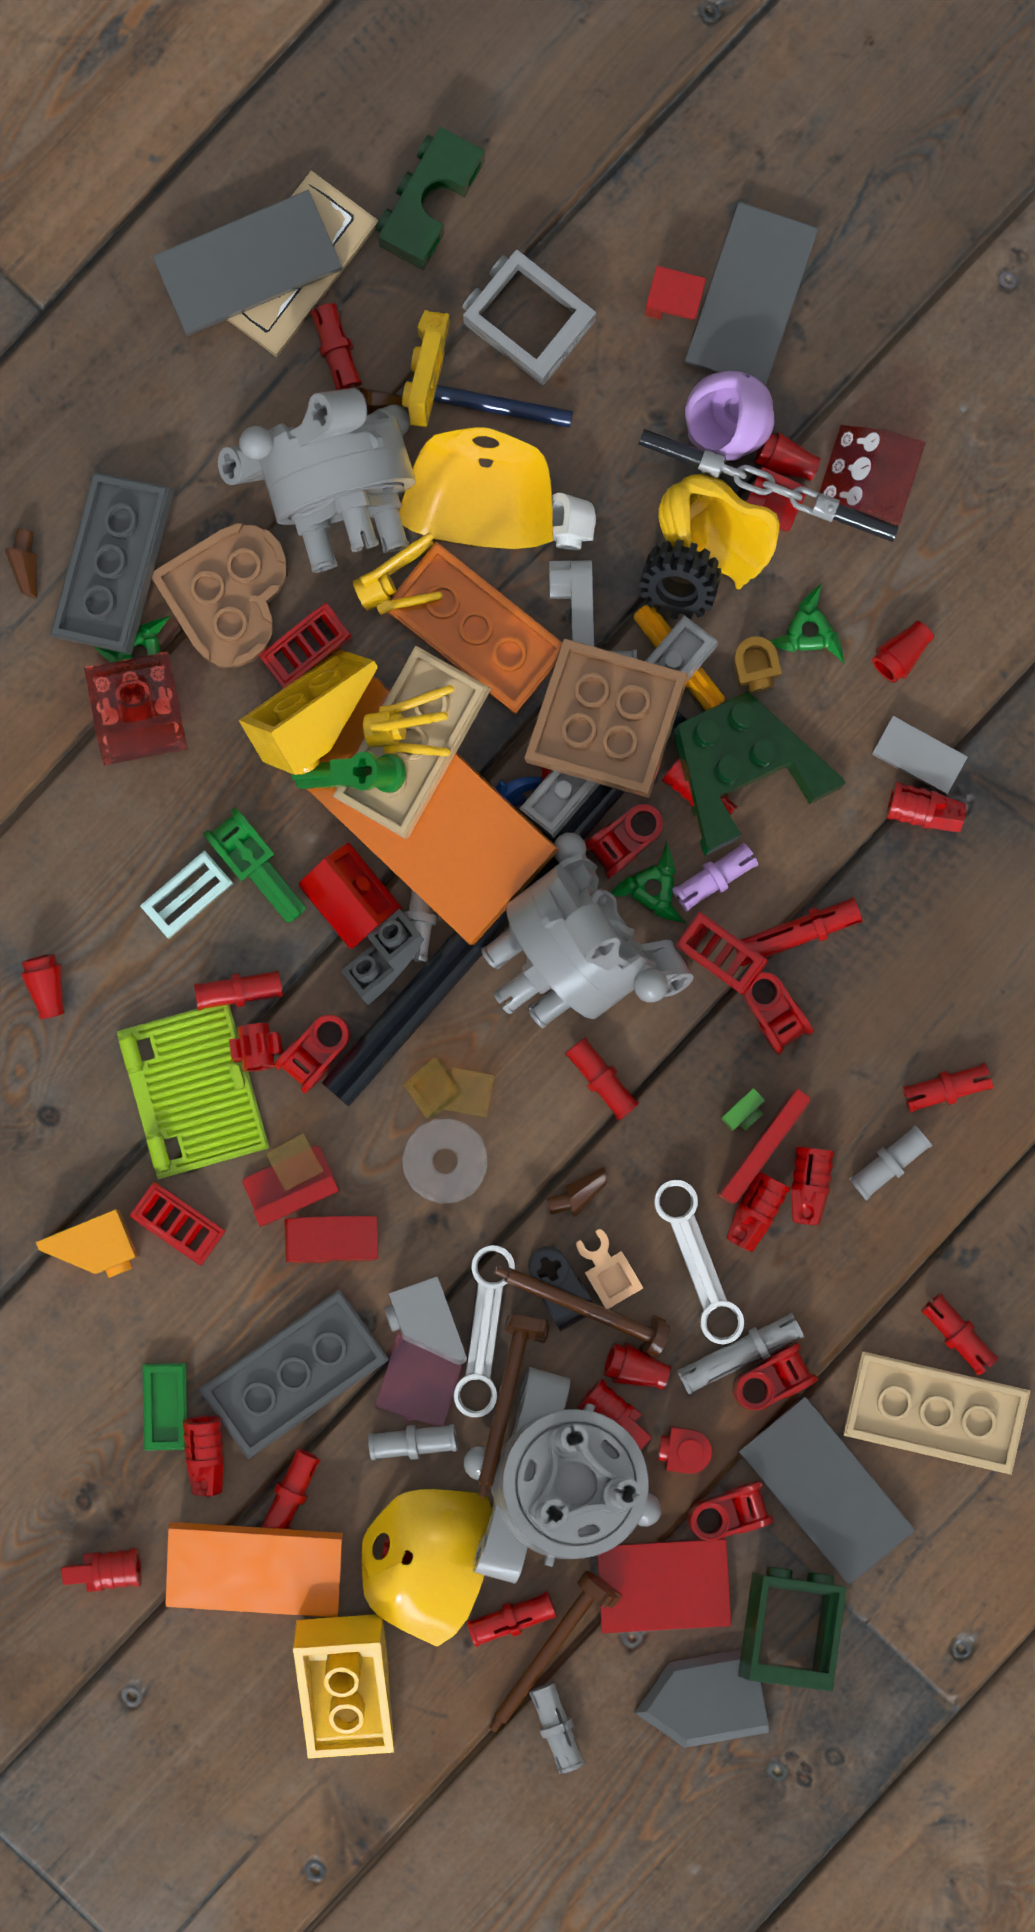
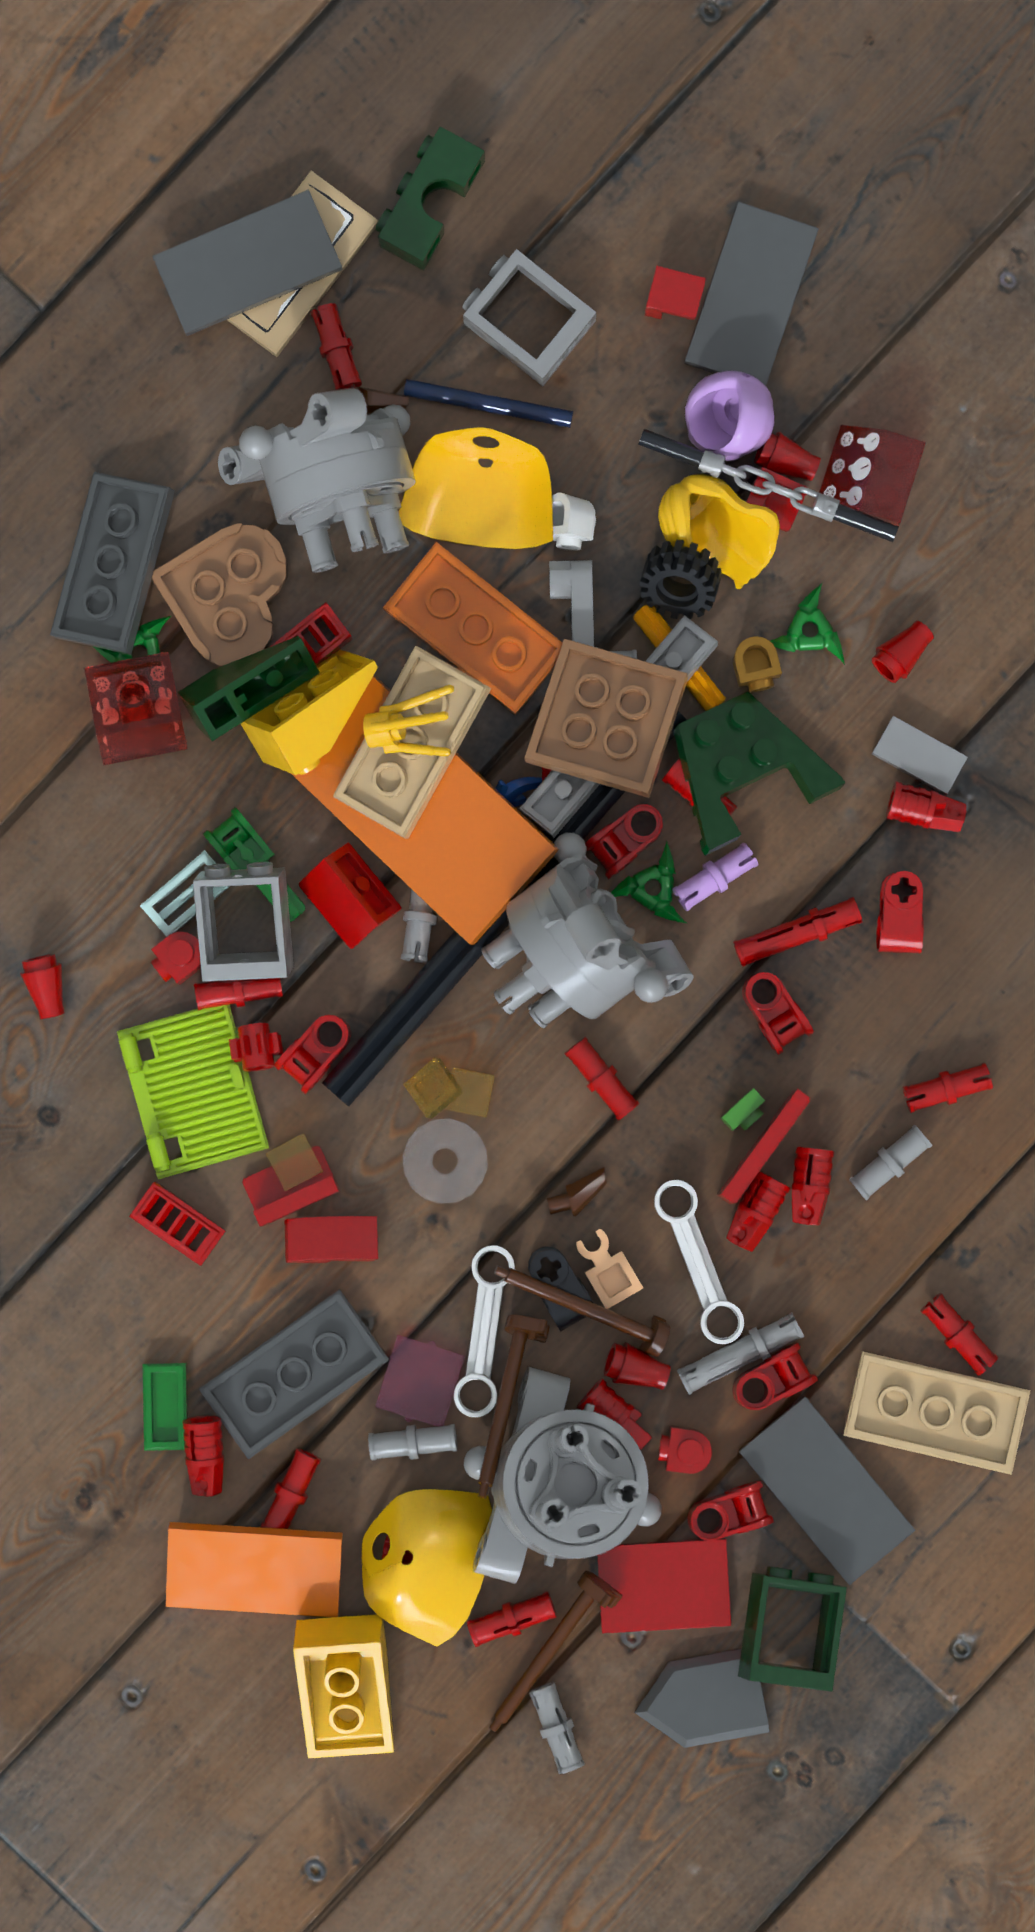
(23, 562): reddish brown bar -> none
(94, 1245): light orange slope -> none
(105, 1570): red hinge -> none
(177, 957): none -> red plate
(242, 965): none -> light grey window
(247, 686): none -> dark green slope
(360, 772): green connector -> none
(377, 586): yellow plant -> none
(379, 965): dark grey slope -> none
(426, 1320): light grey slope -> none
(427, 365): yellow hinge -> none
(695, 934): red slope -> none
(898, 923): none -> red piece

